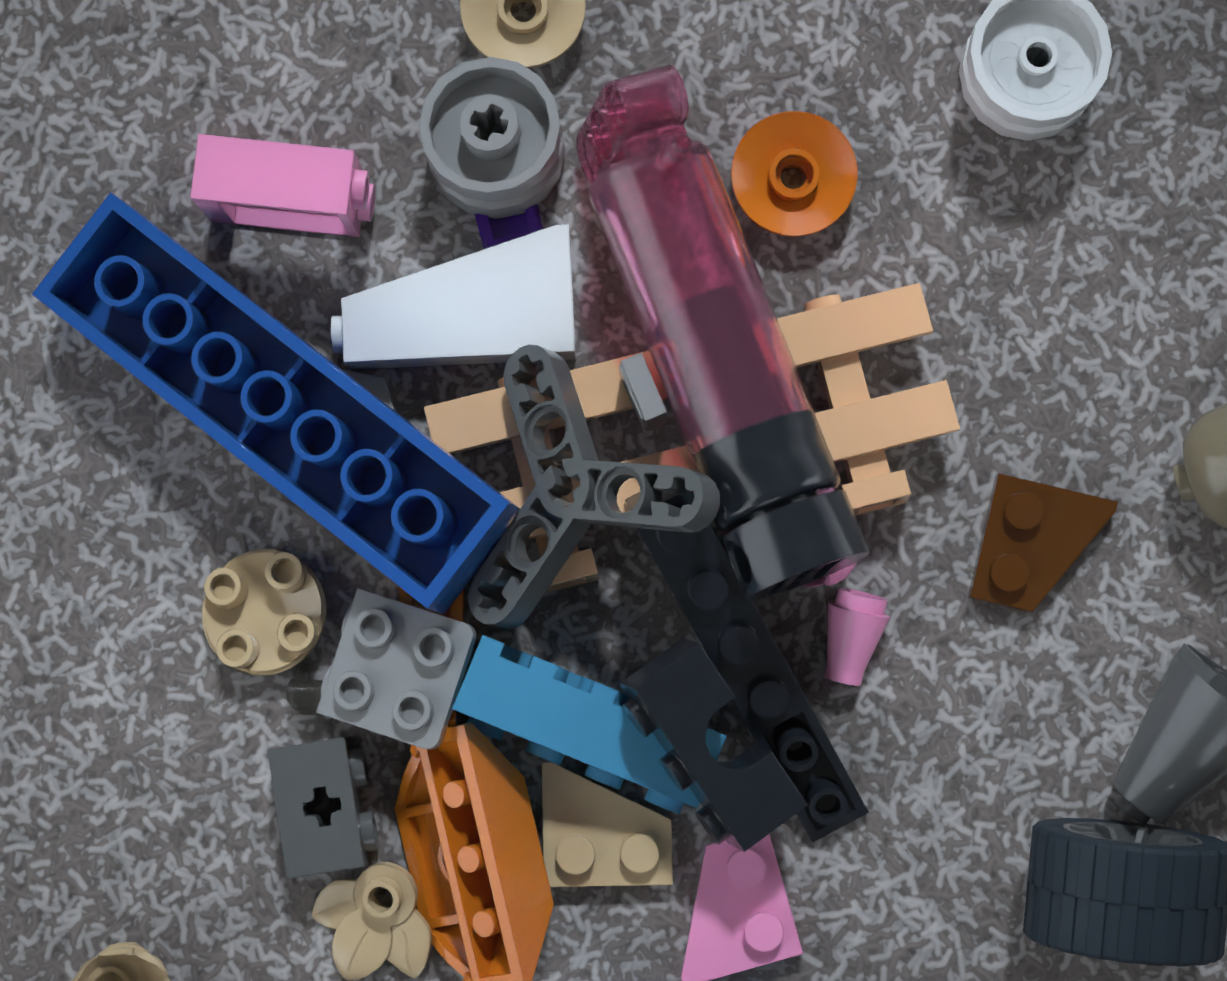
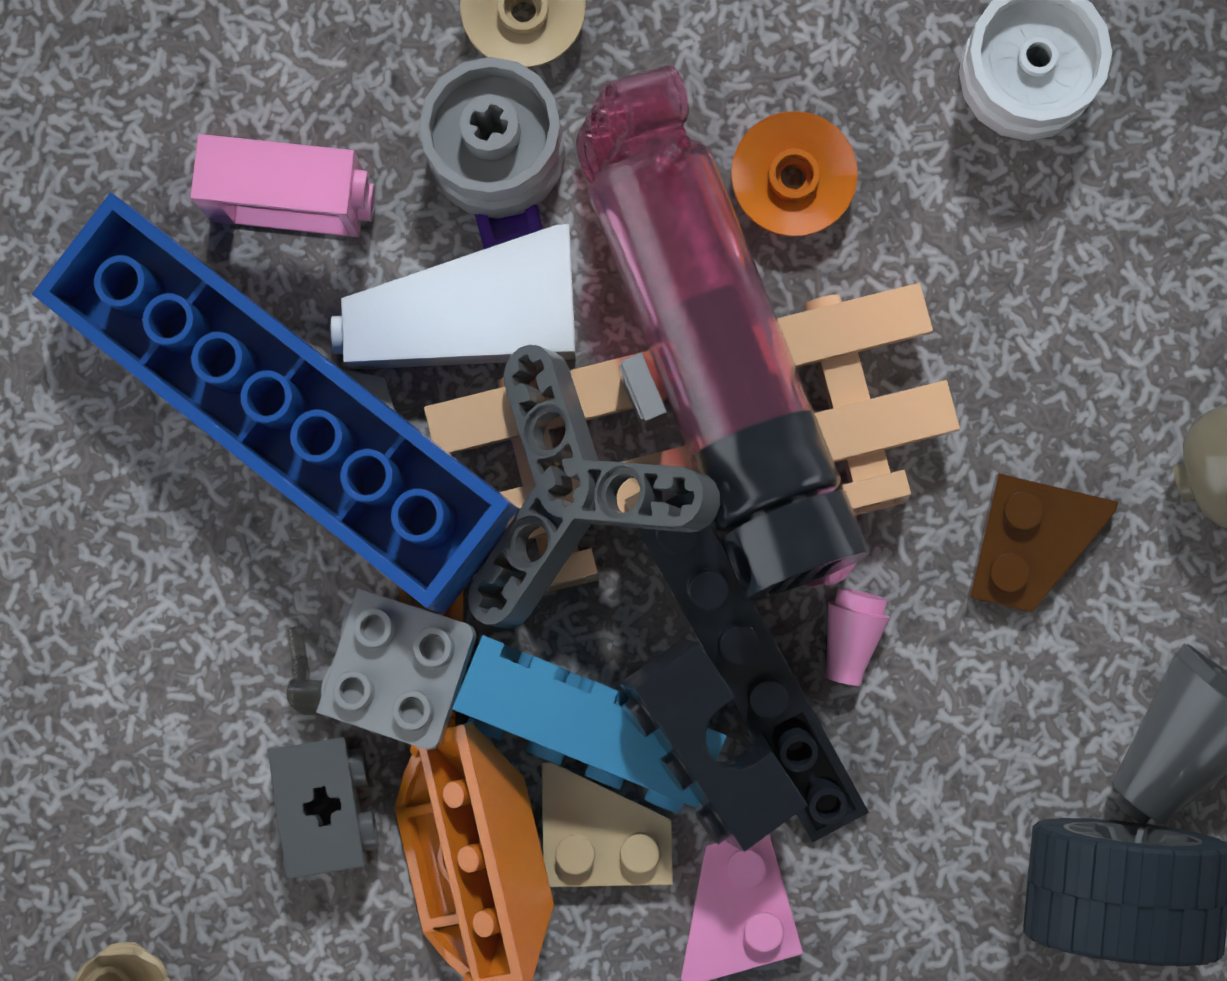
(263, 611): tan dish -> none
(371, 931): tan plate -> none

